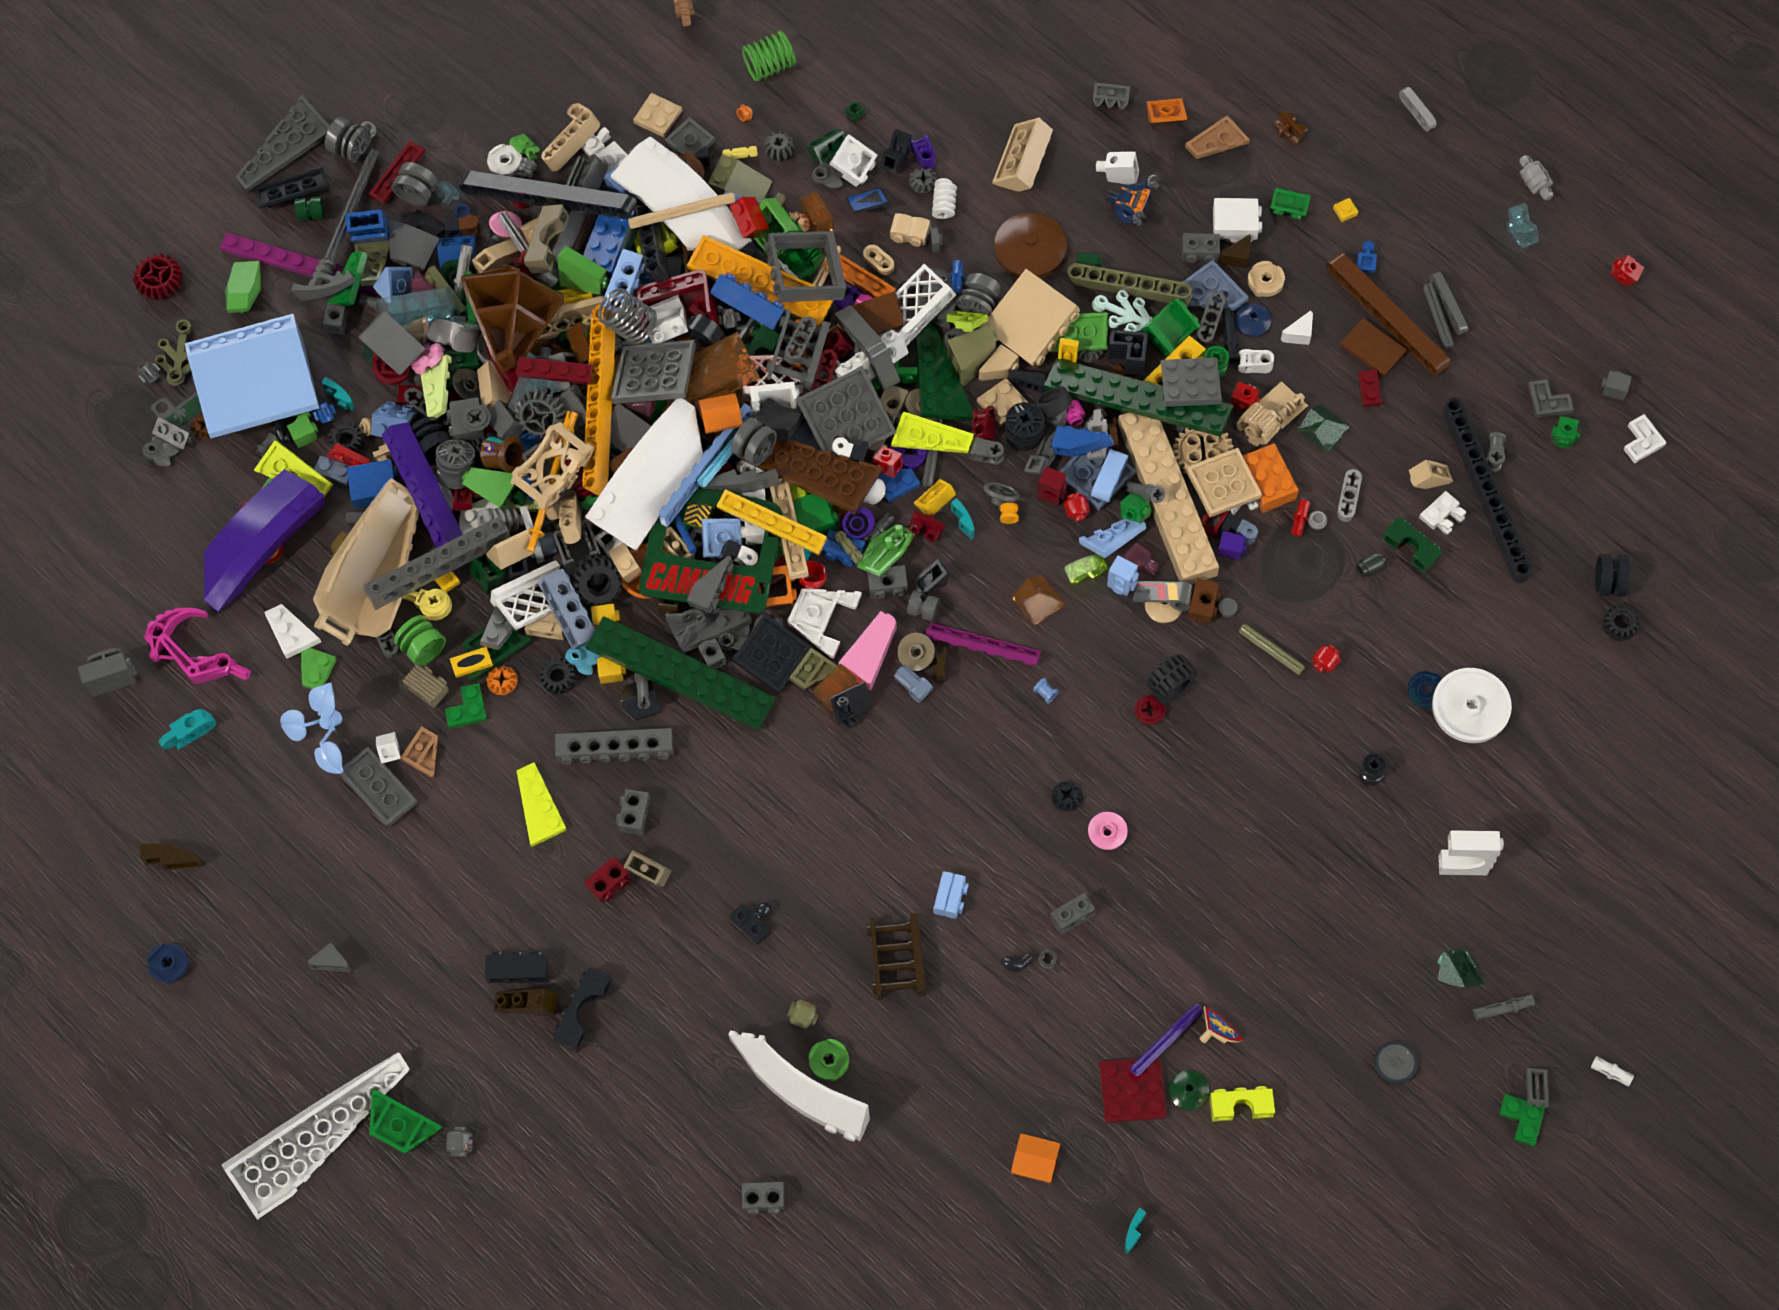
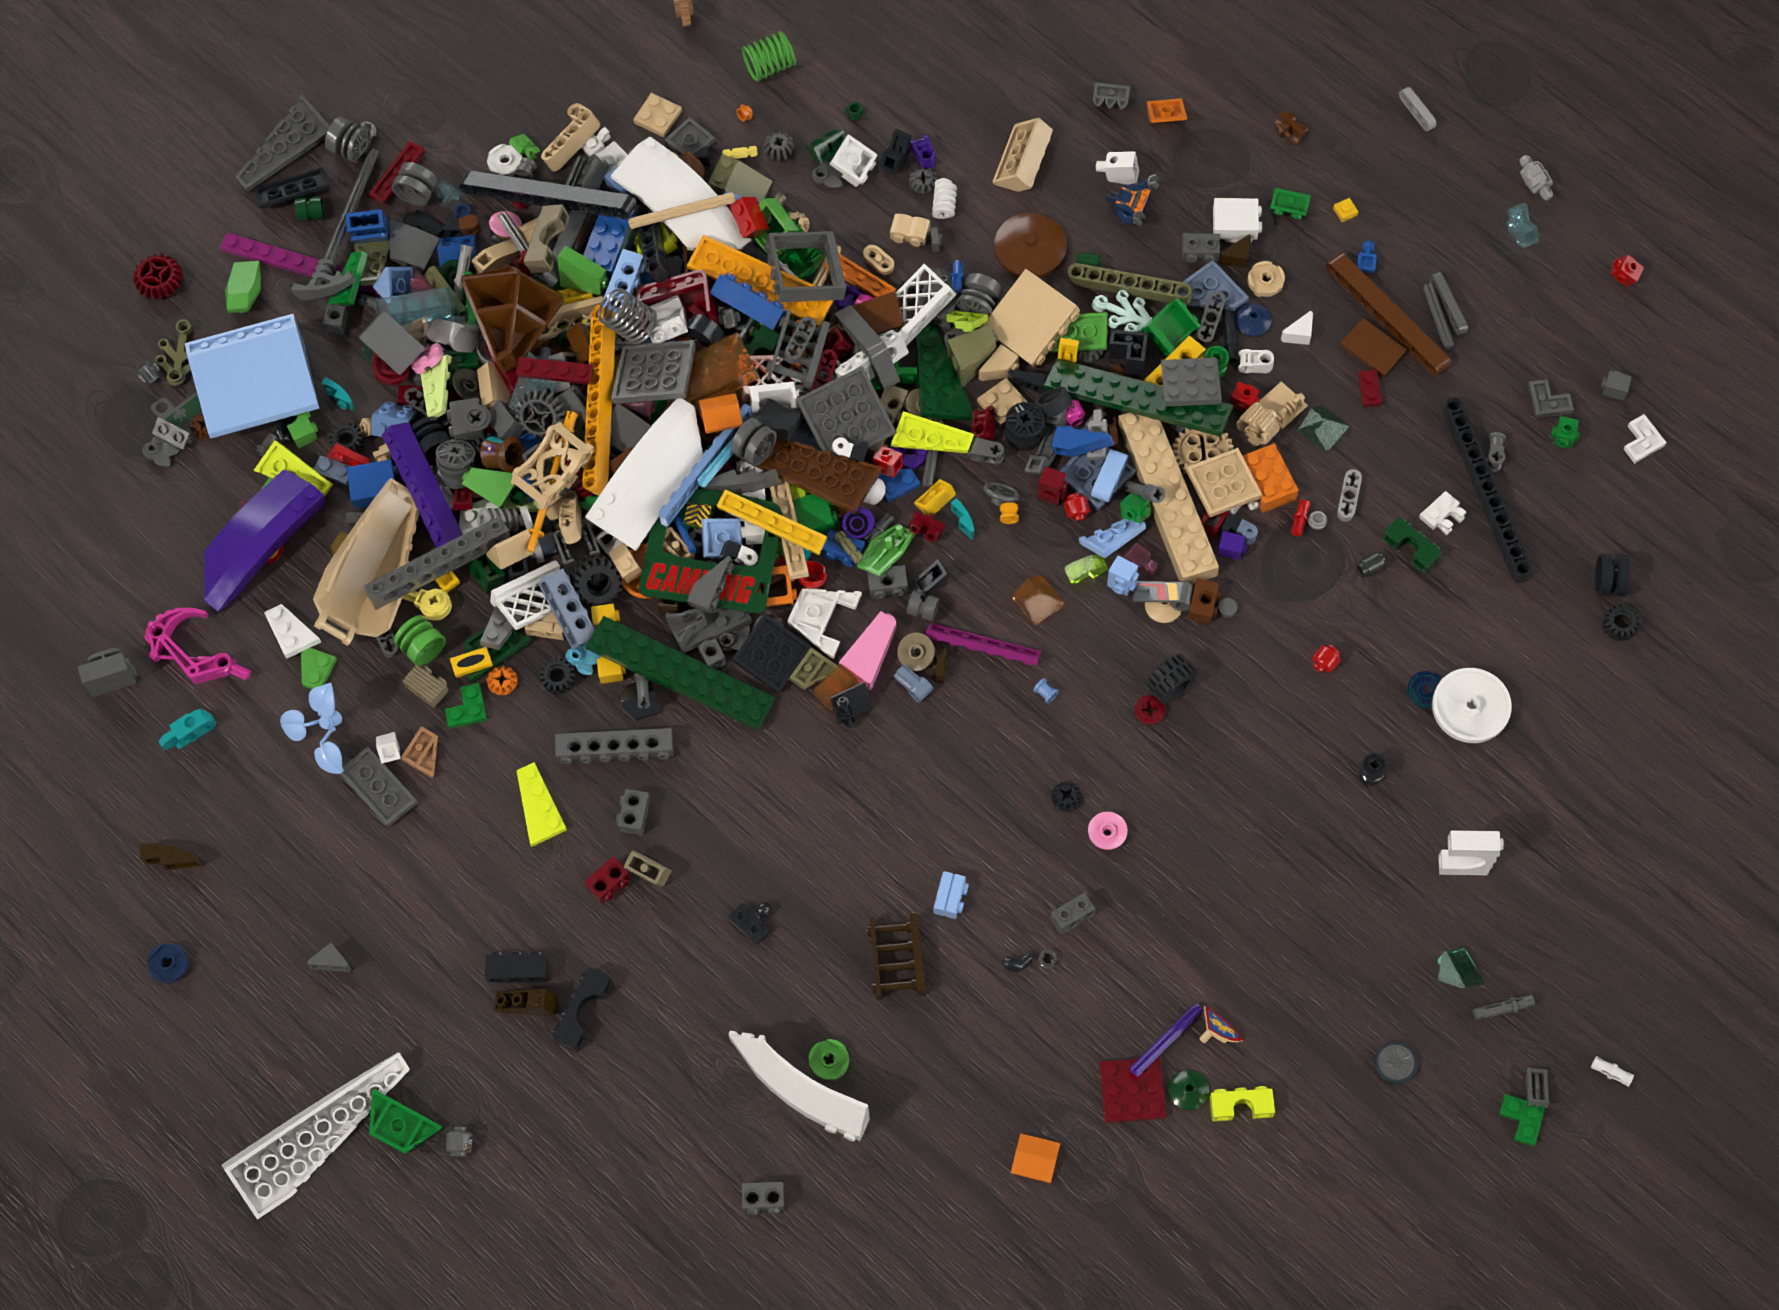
(324, 413): blue gear -> none
(802, 1014): olive head -> none
(817, 213): clear orange brick -> none
(867, 201): piece -> none
(1133, 1235): teal slope -> none
(1217, 138): medium nougat wing -> none
(1272, 649): olive axle -> none
(1430, 475): tan slope -> none

